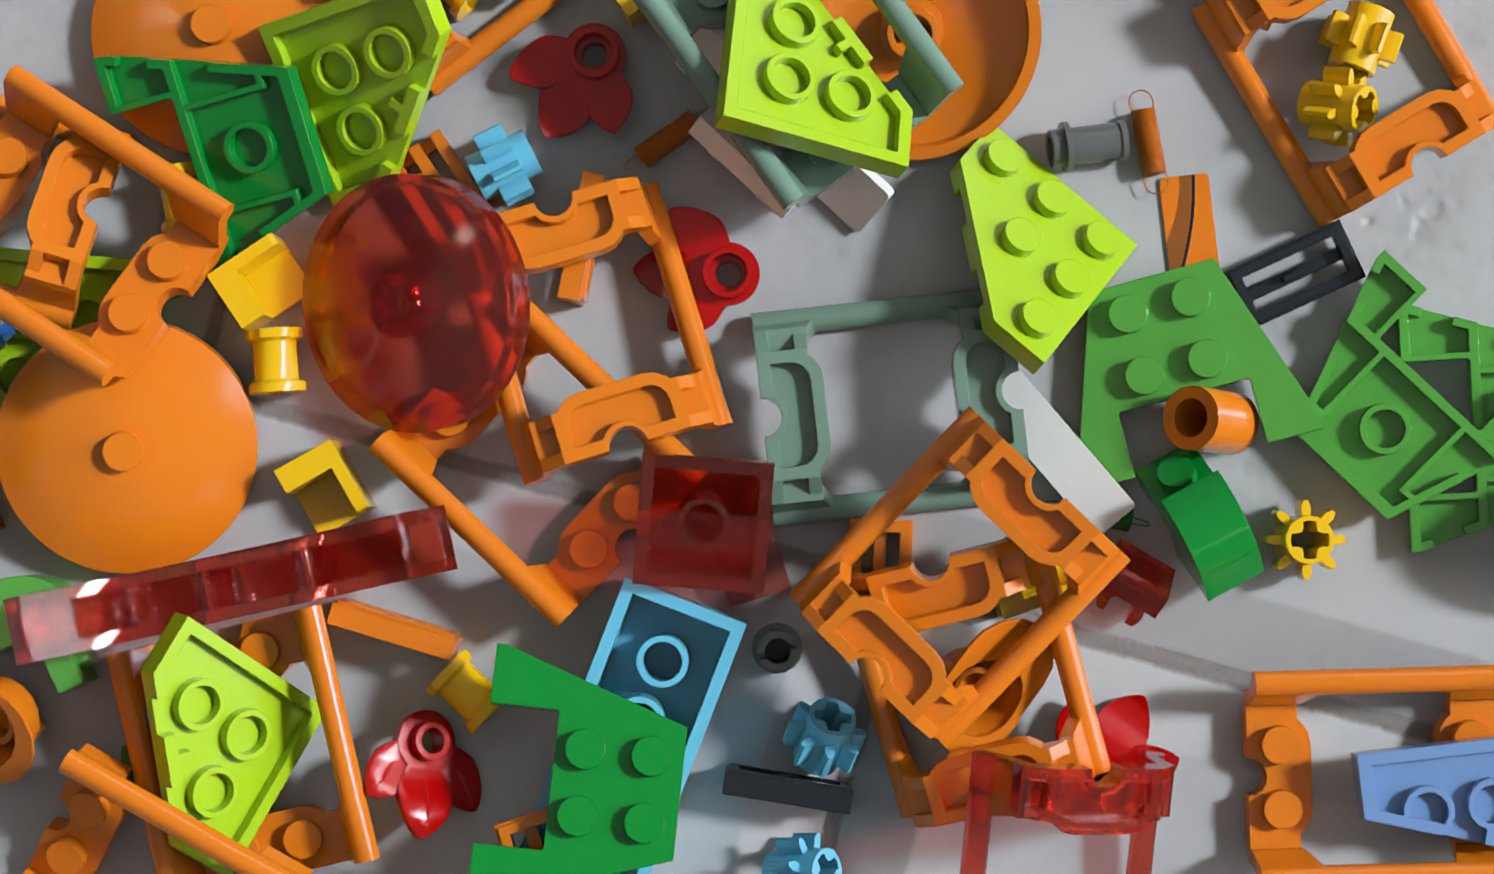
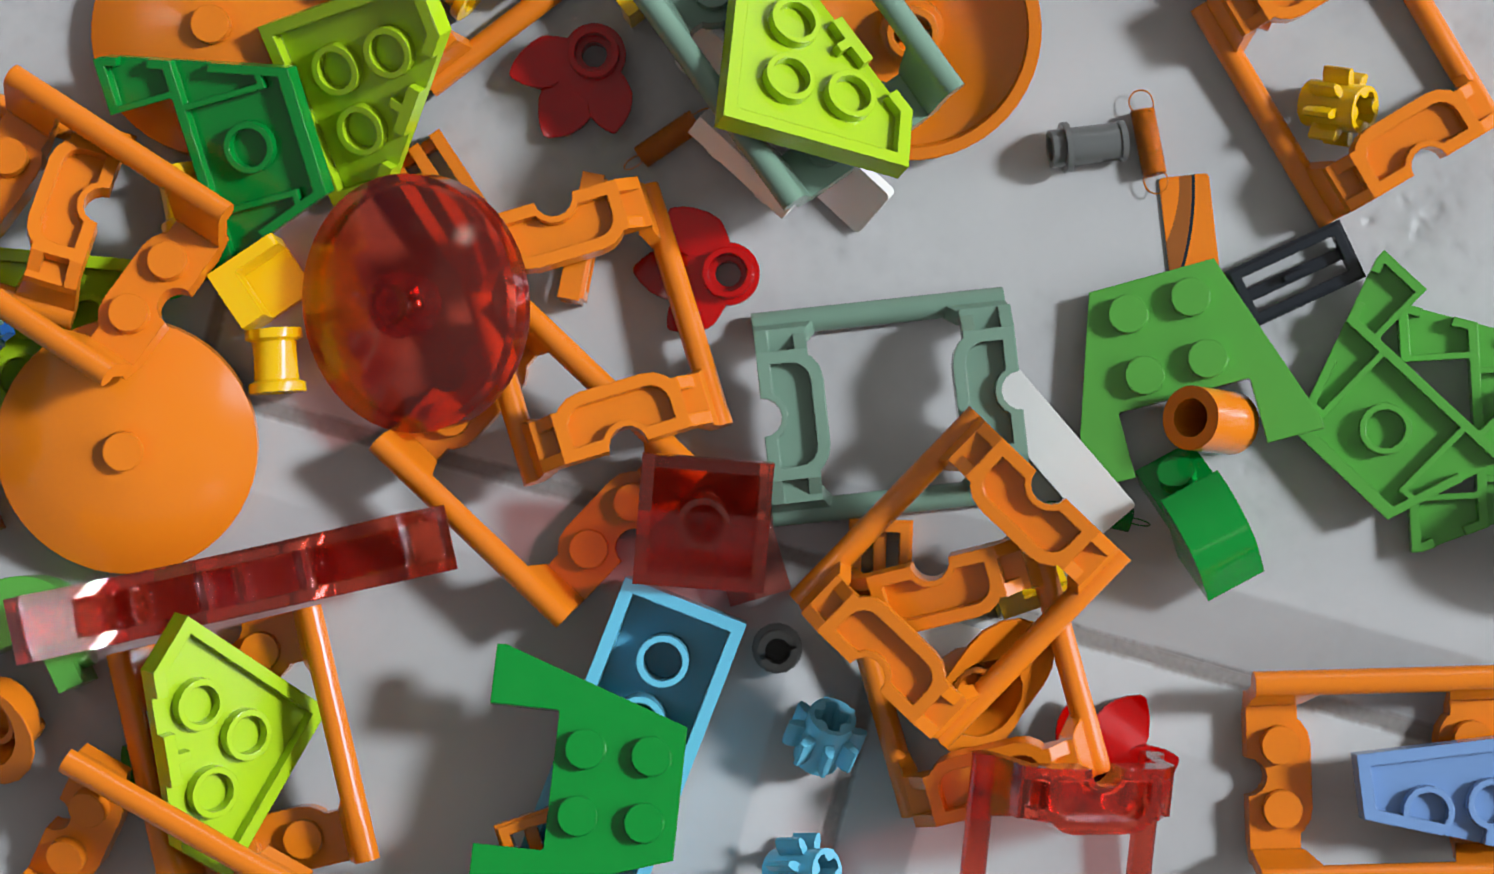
(326, 486): yellow panel -> none
(395, 628): orange tile -> none
(423, 781): red plate -> none
(465, 690): yellow bush -> none
(503, 164): medium azure gear -> none
(787, 788): black tile -> none
(1033, 246): lime plate -> none
(1142, 583): clear red tile -> none
(1314, 554): yellow gear -> none
(1361, 37): yellow gear -> none

